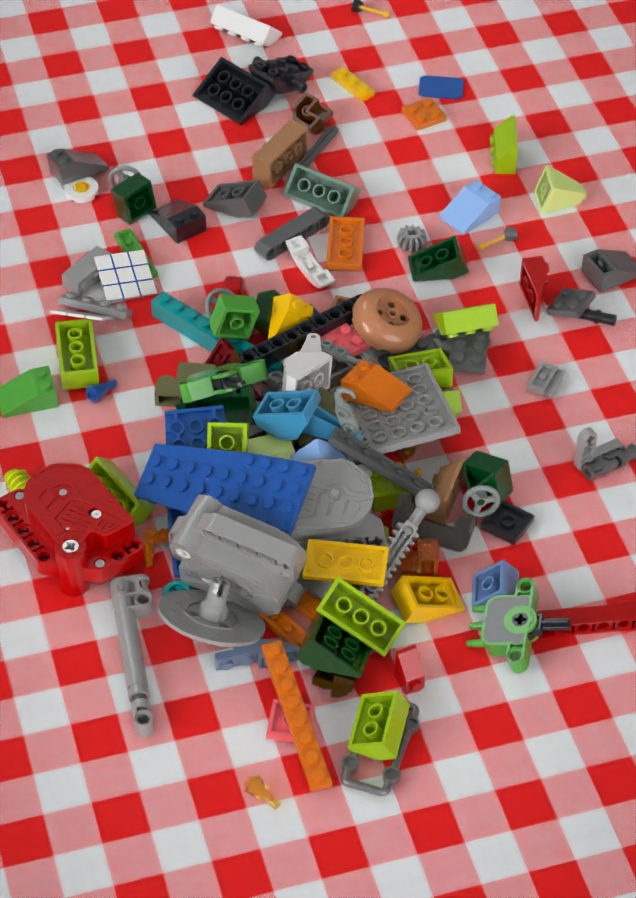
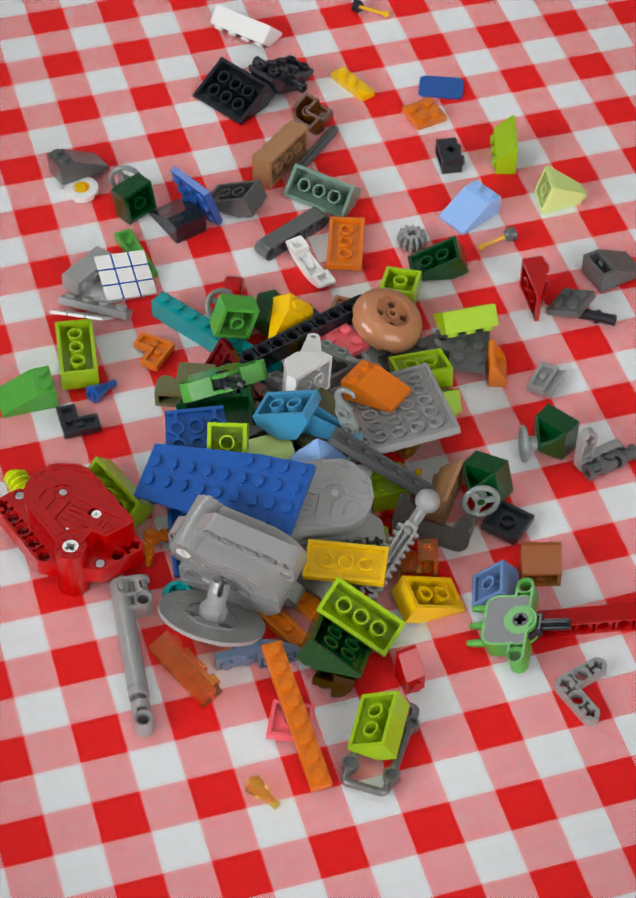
(77, 426): none -> black plate
(156, 350): none -> orange plate
(185, 668): none -> clear orange brick
(196, 194): none -> blue plate
(403, 280): none -> lime brick
(449, 155): none -> black brick
(496, 365): none -> orange tile
(541, 562): none -> dark orange slope
(553, 434): none -> dark green piece
(575, 689): none -> light grey beam

